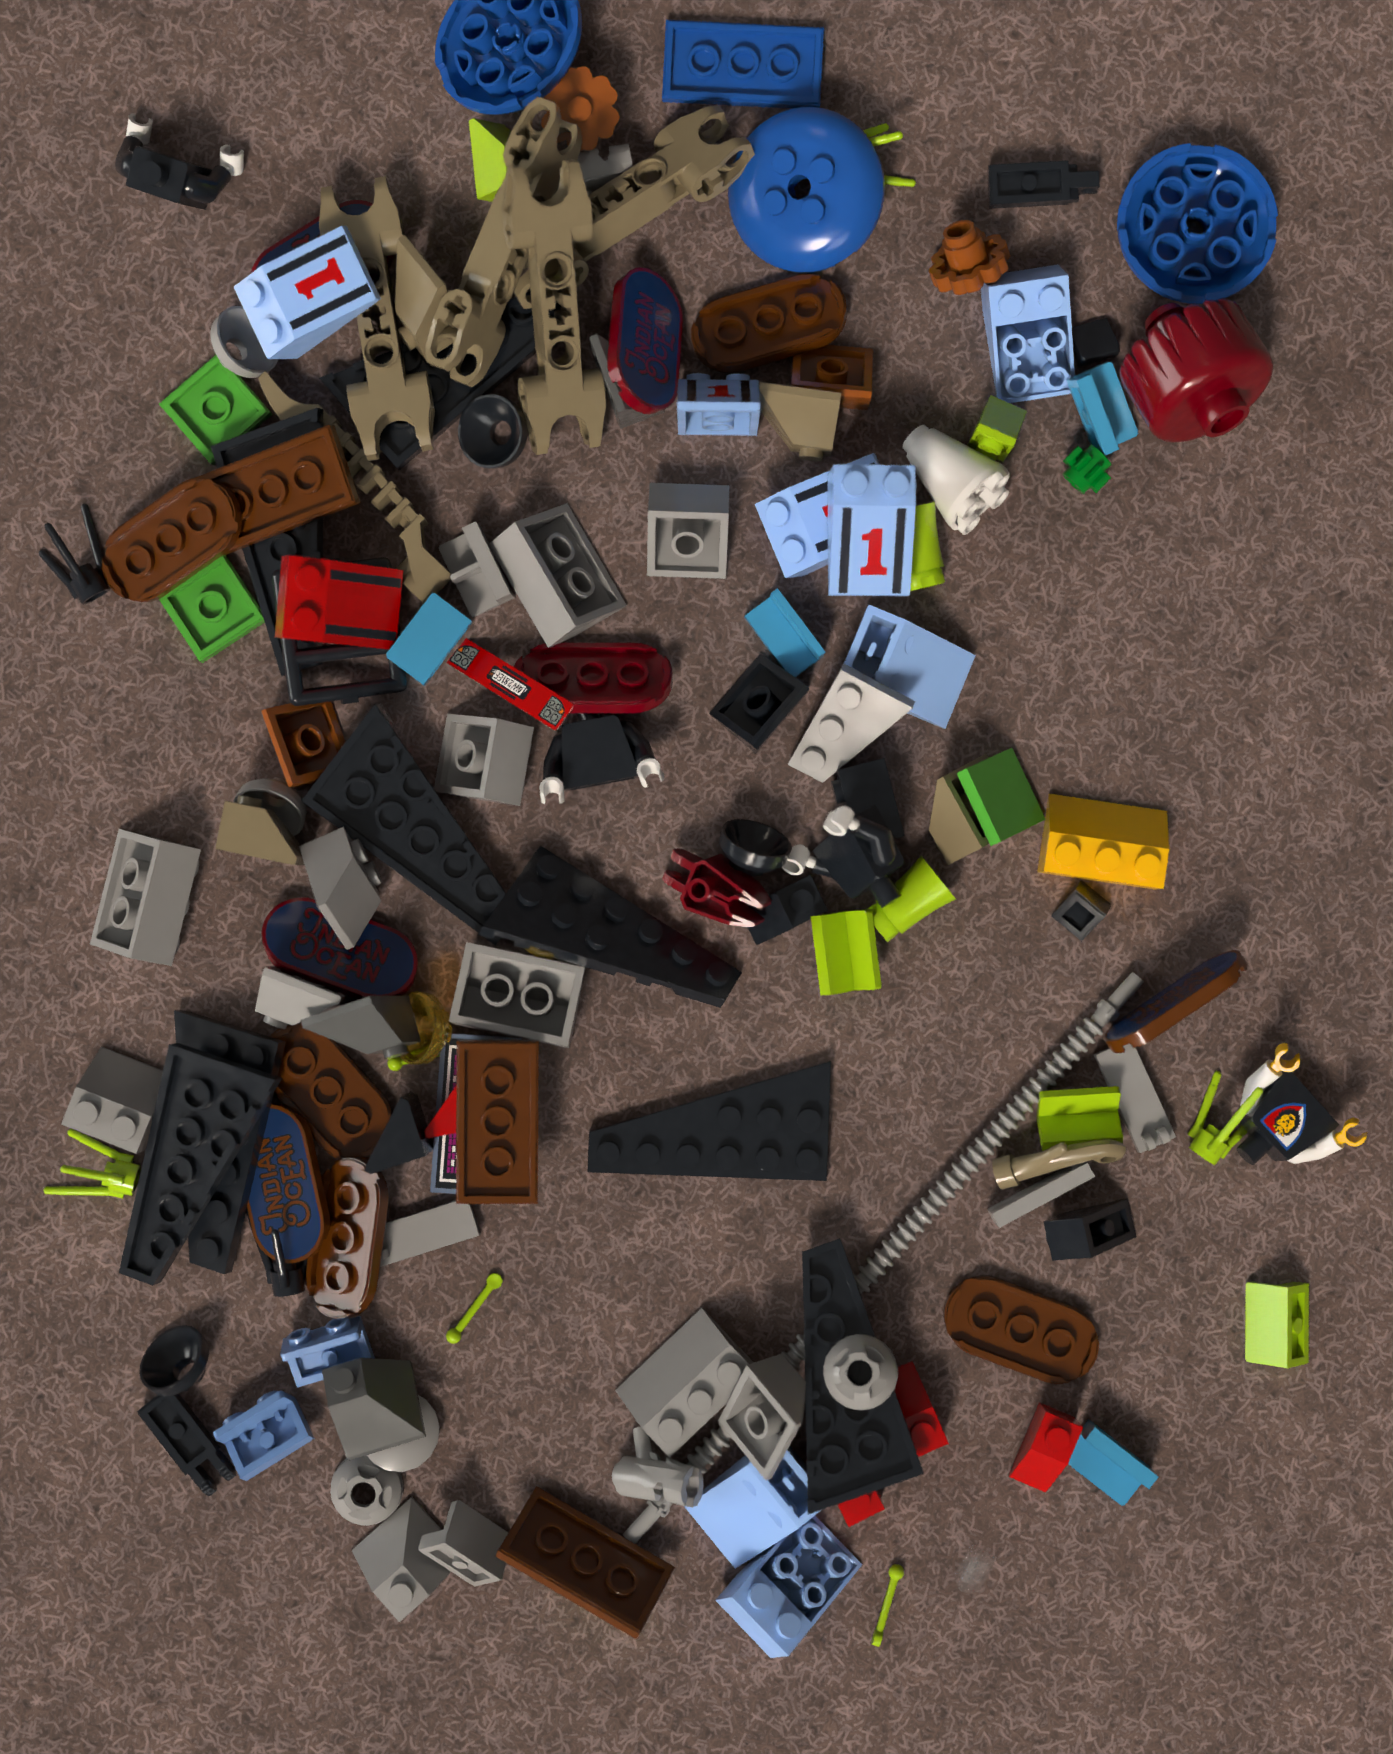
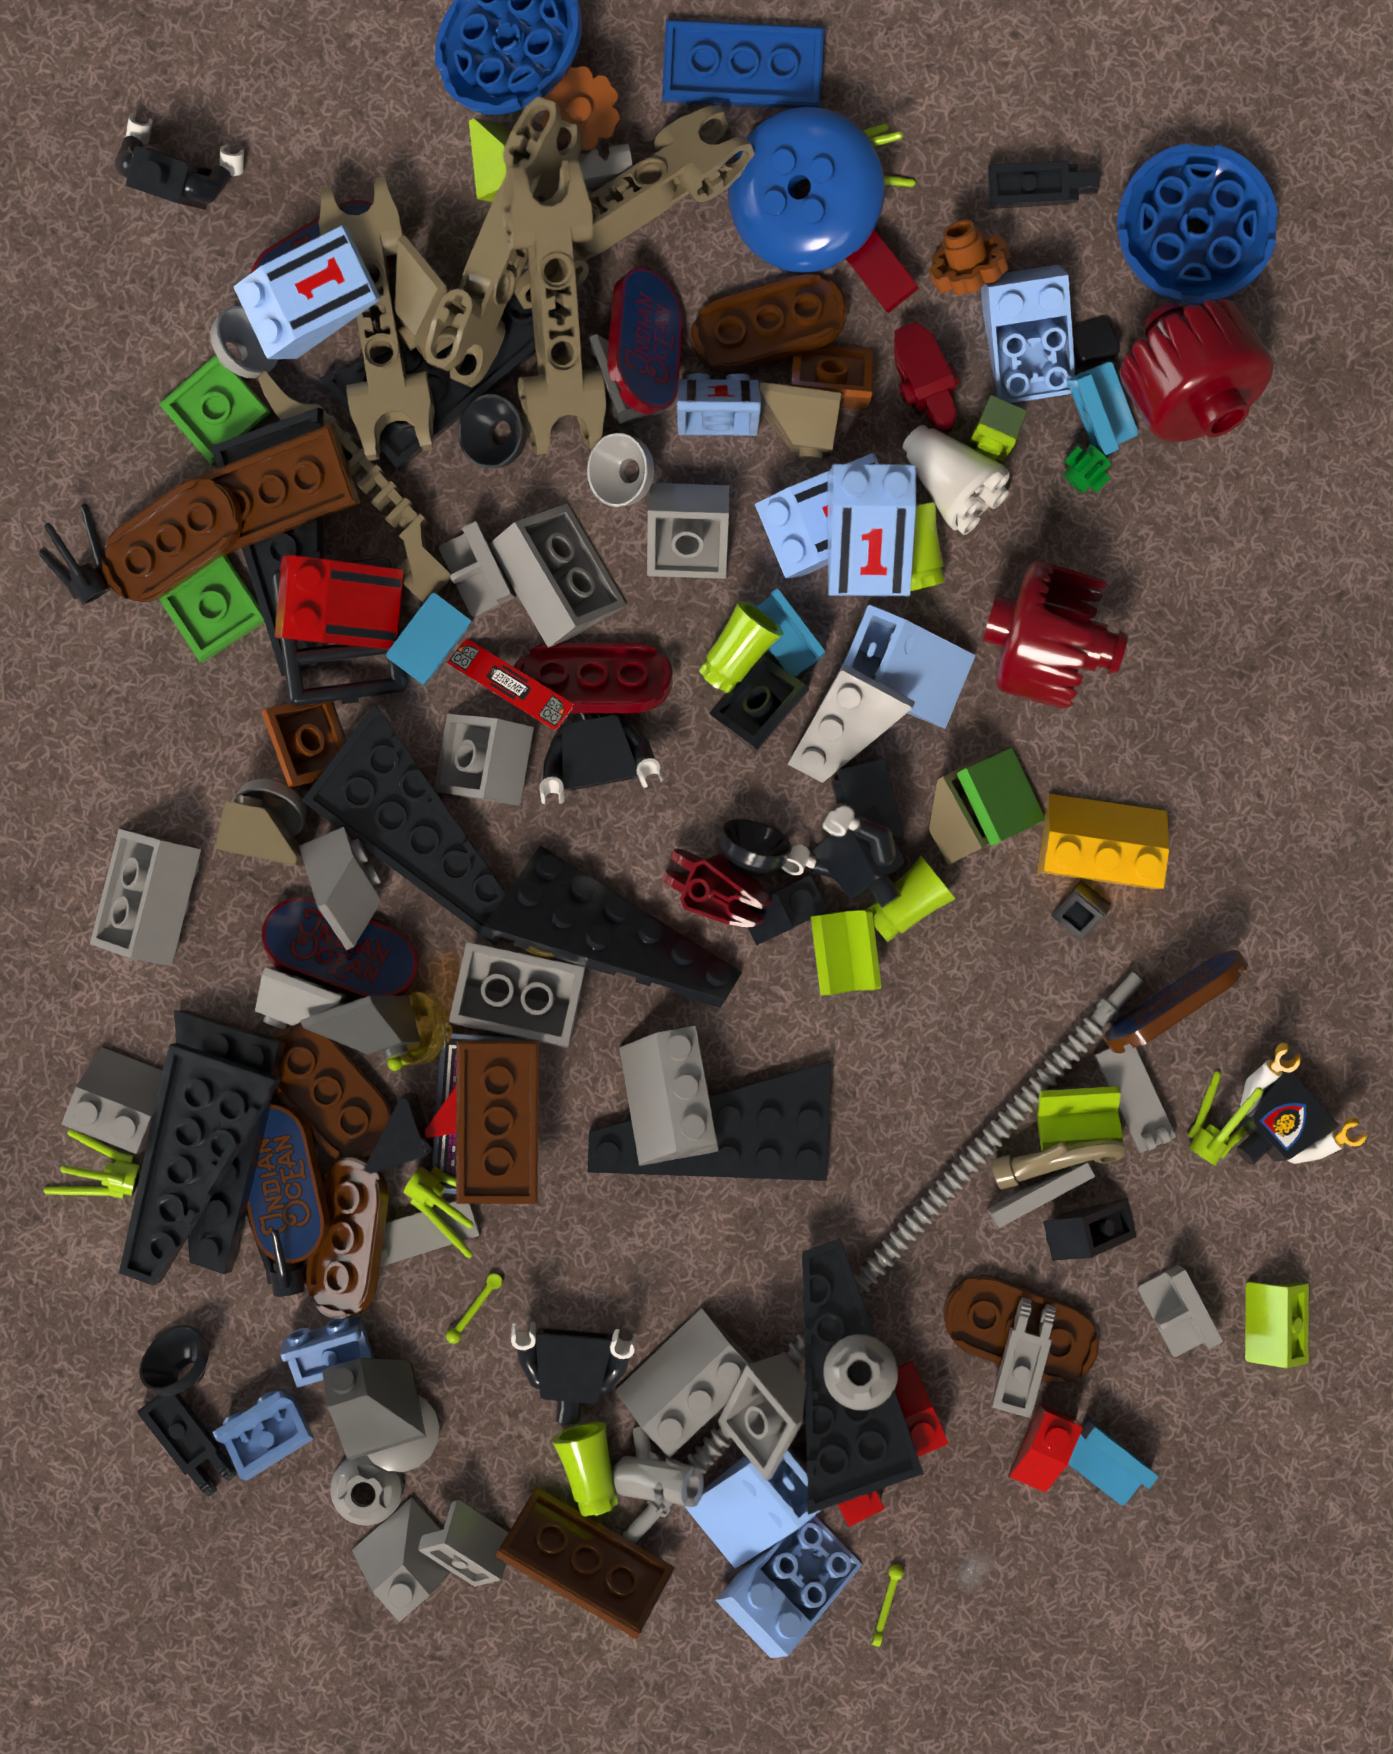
(426, 1193): none -> lime plant
(572, 1365): none -> black torso
(587, 1466): none -> lime plant
(608, 465): none -> light grey piece
(668, 1096): none -> light grey slope
(739, 646): none -> lime plant
(882, 273): none -> dark red slope
(925, 376): none -> dark red hinge
(1023, 1362): none -> light grey hinge
(1051, 635): none -> dark red piece
(1178, 1311): none -> light grey panel

